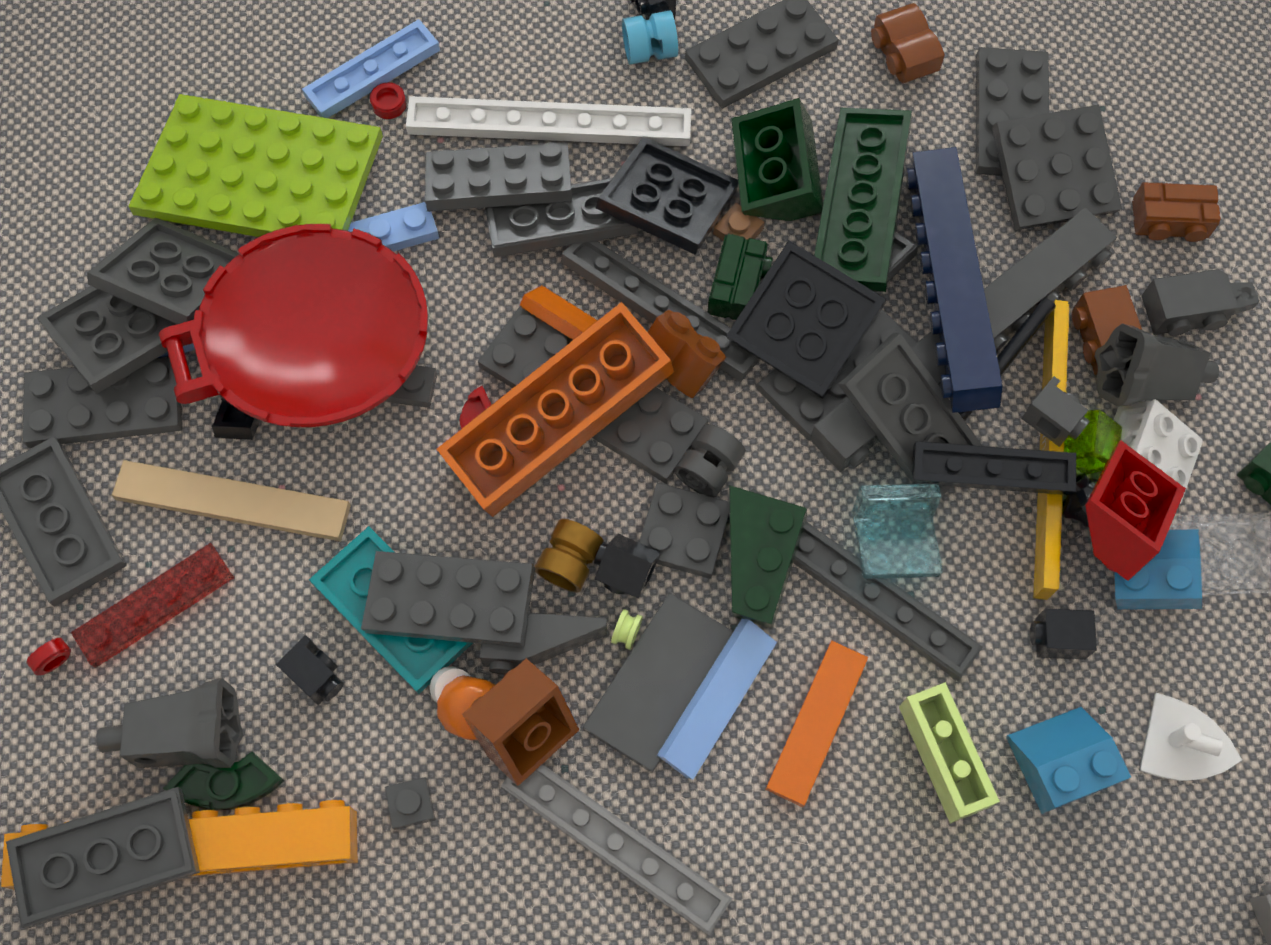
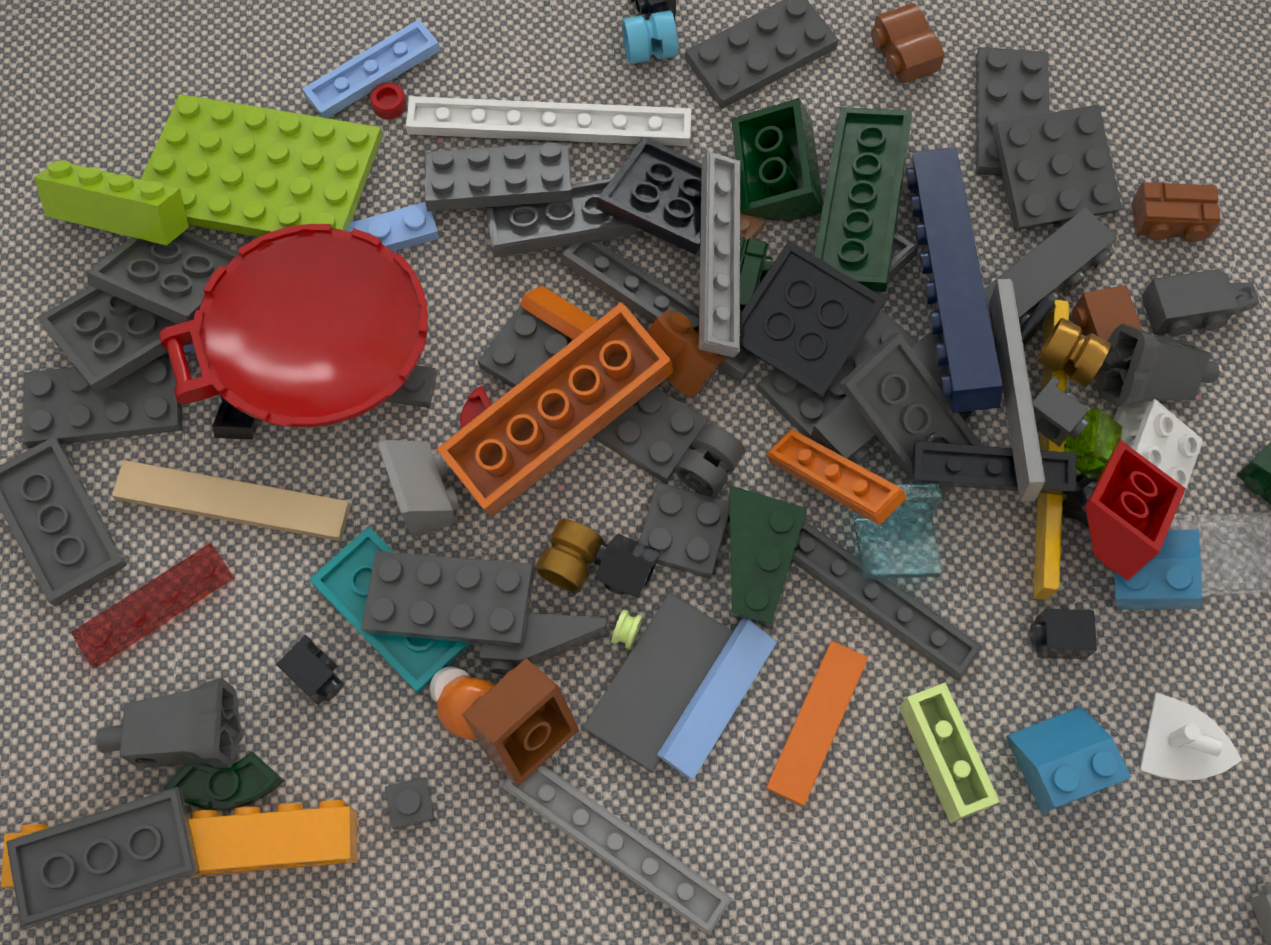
(49, 656): red tile -> none
(112, 202): none -> lime brick
(418, 485): none -> light grey slope
(720, 256): none -> light grey tile
(836, 477): none -> orange tile
(1017, 391): none -> light grey tile
(1073, 352): none -> pearl gold wheel

